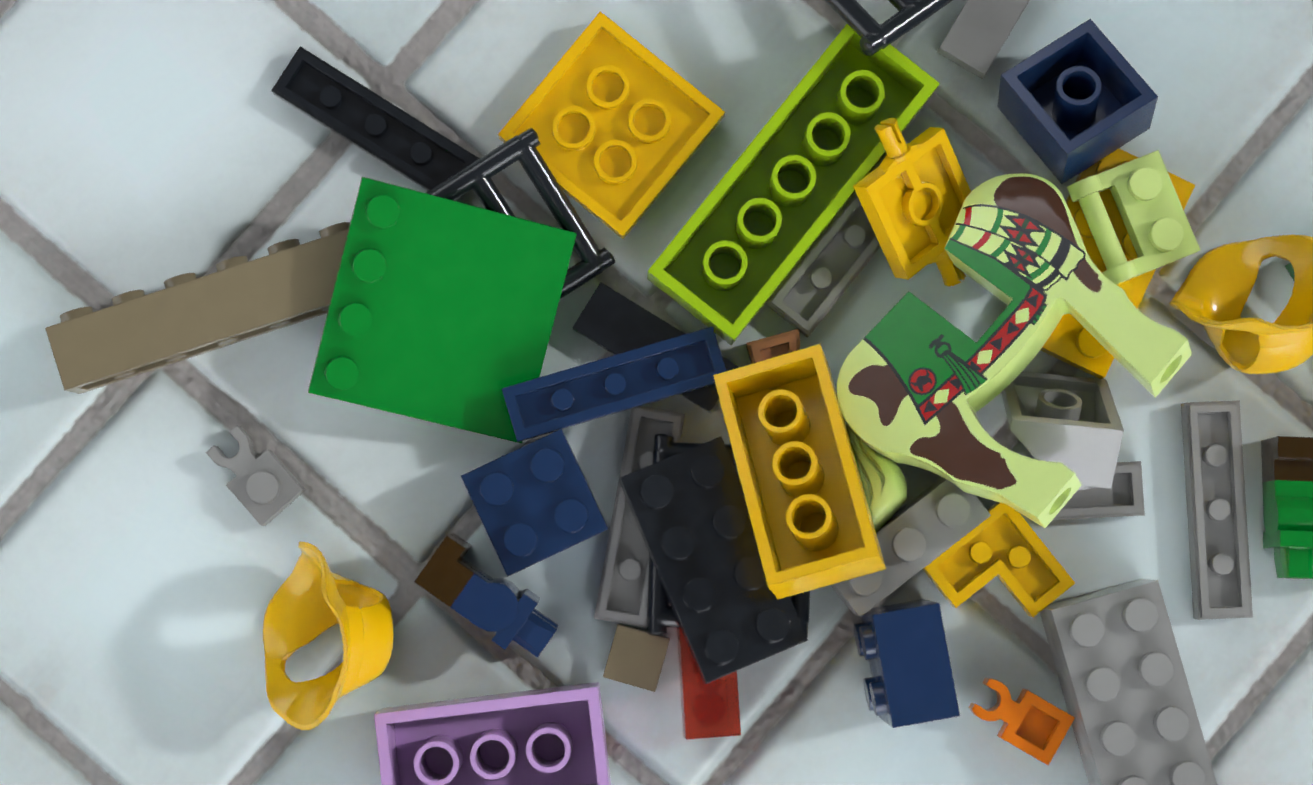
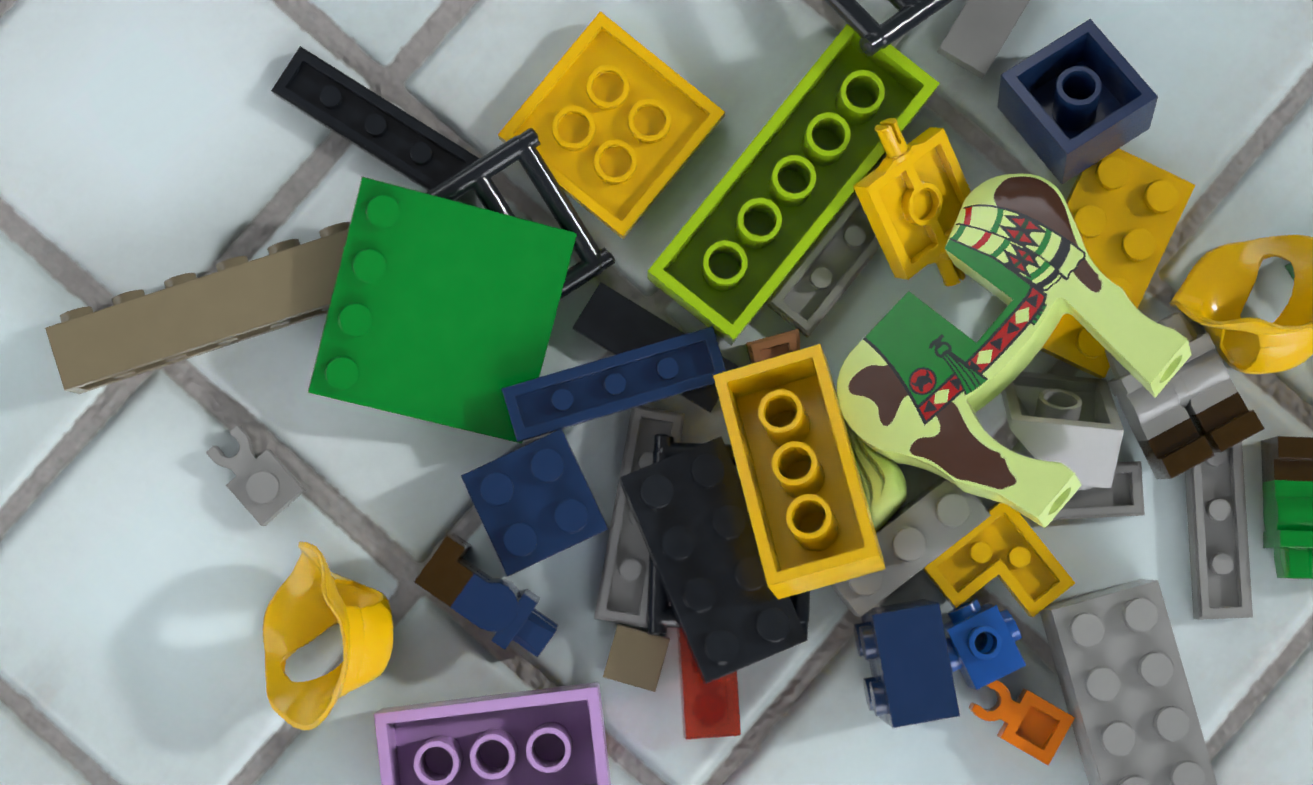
(998, 652): none -> blue brick
(1148, 212): yellowish green plate -> none
(1192, 414): none -> hips

